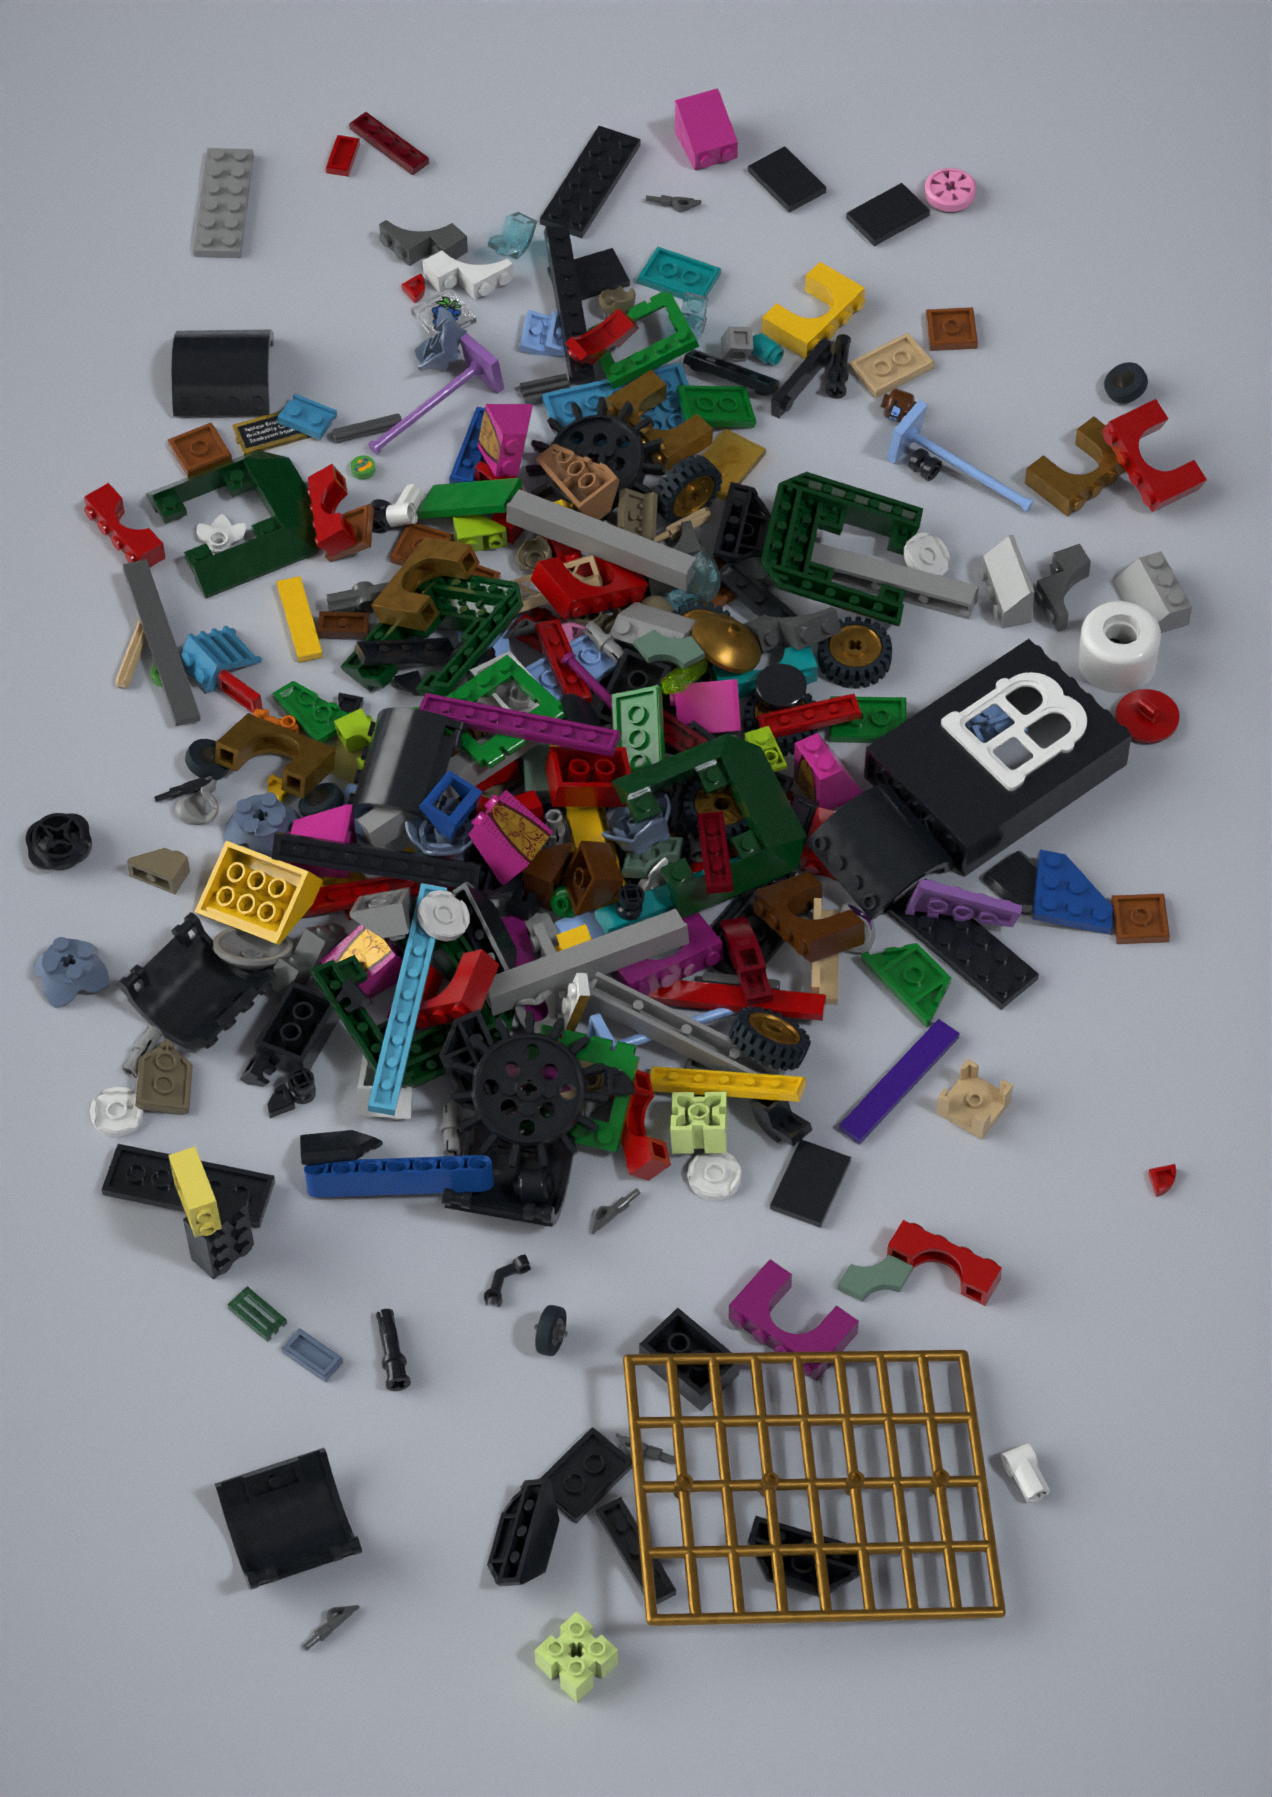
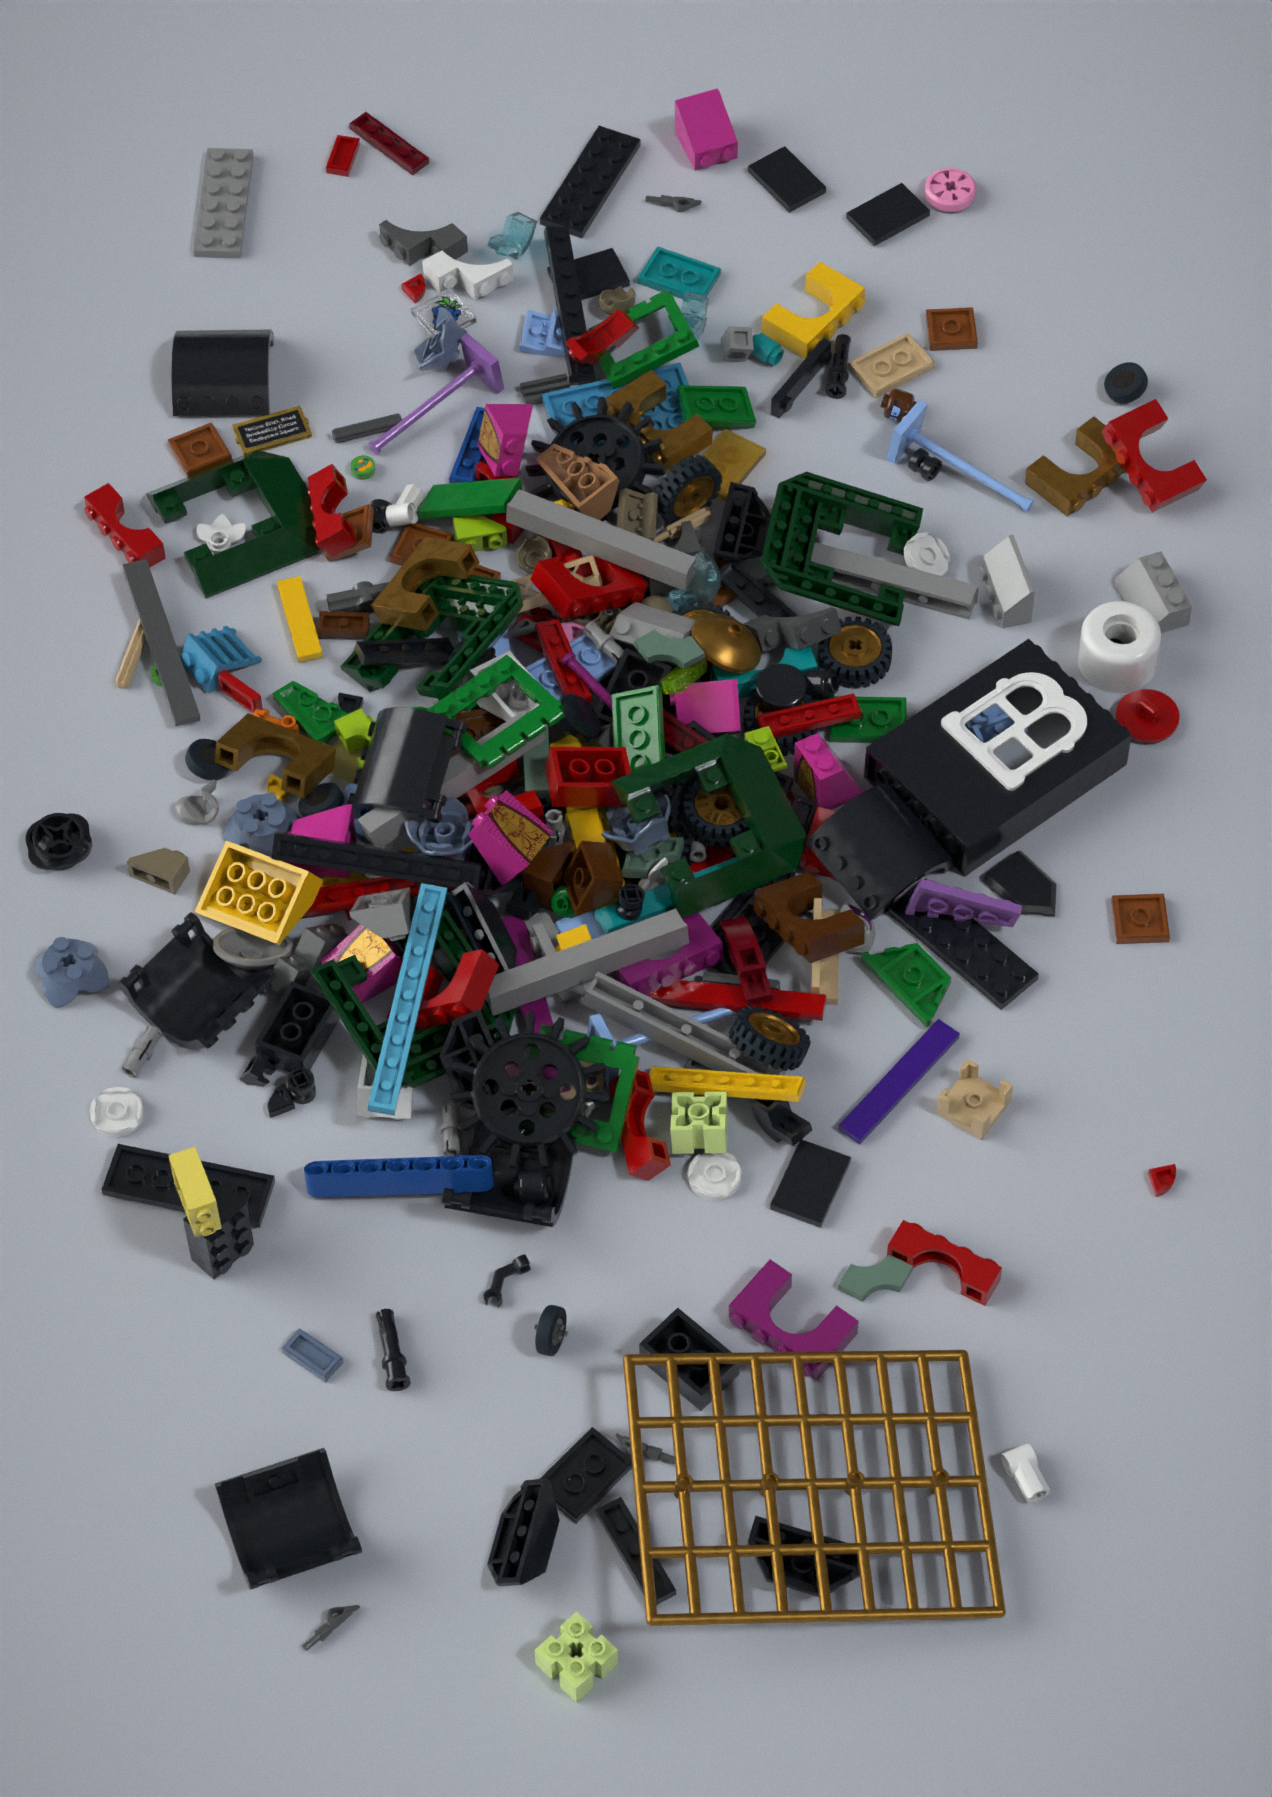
(164, 1080): dark tan tile -> none
(186, 788): black hand -> none
(240, 1313): clear green tile -> none
(307, 416): dark azure plate -> none
(335, 1146): black tile -> none
(355, 994): black tile -> none
(408, 682): black tile -> none
(443, 915): white tile -> none
(450, 824): blue tile -> none
(525, 725): magenta tile -> none
(548, 996): light grey piece -> none
(575, 1002): white plate -> none
(613, 1211): dark grey hand -> none
(619, 1083): black tile -> none
(704, 362): black plate -> none
(715, 852): dark red tile -> none
(821, 683): none -> black head
(1067, 569): dark grey arch -> none
(1067, 896): blue plate -> none

